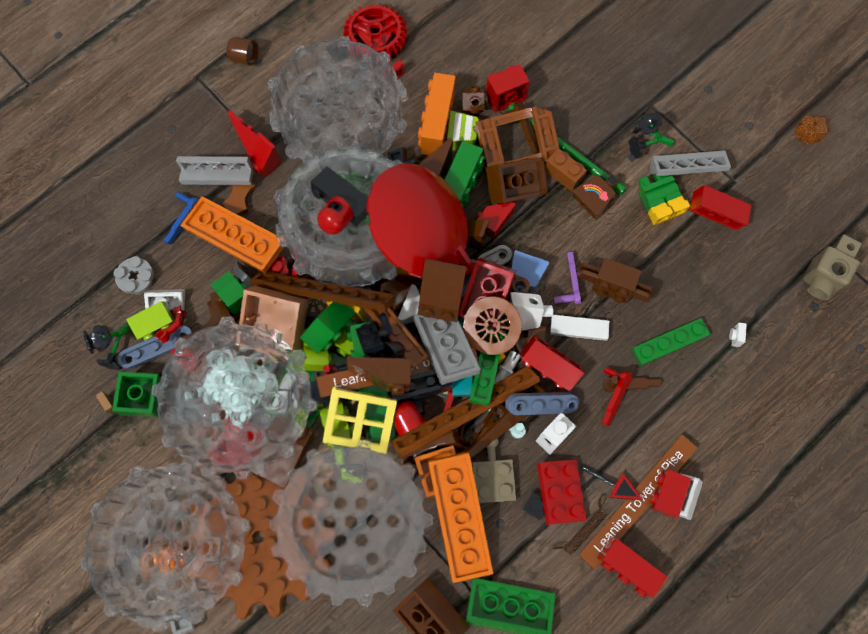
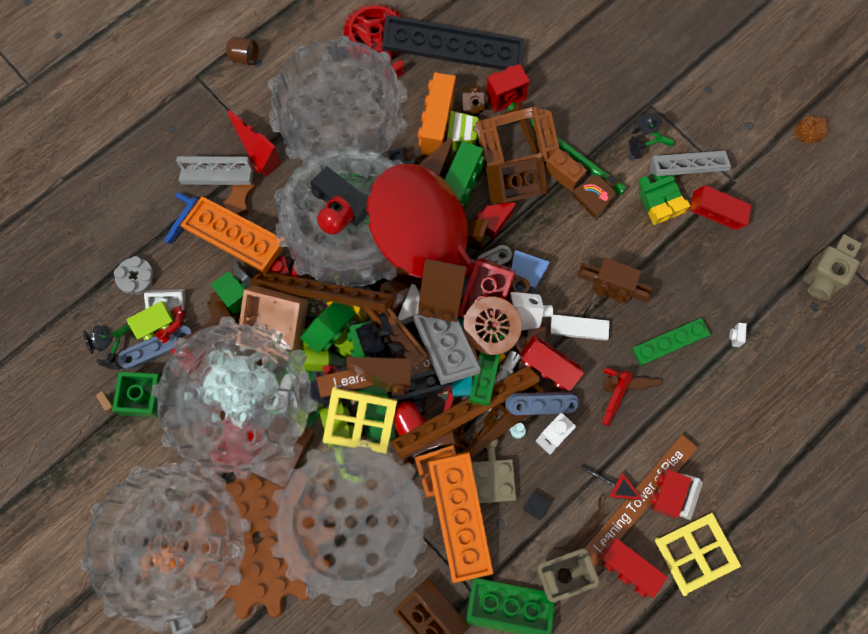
(451, 43): none -> black plate
(561, 492): red plate -> none
(571, 297): medium lavender piece -> none
(582, 575): none -> dark tan piece
(697, 553): none -> light yellow window

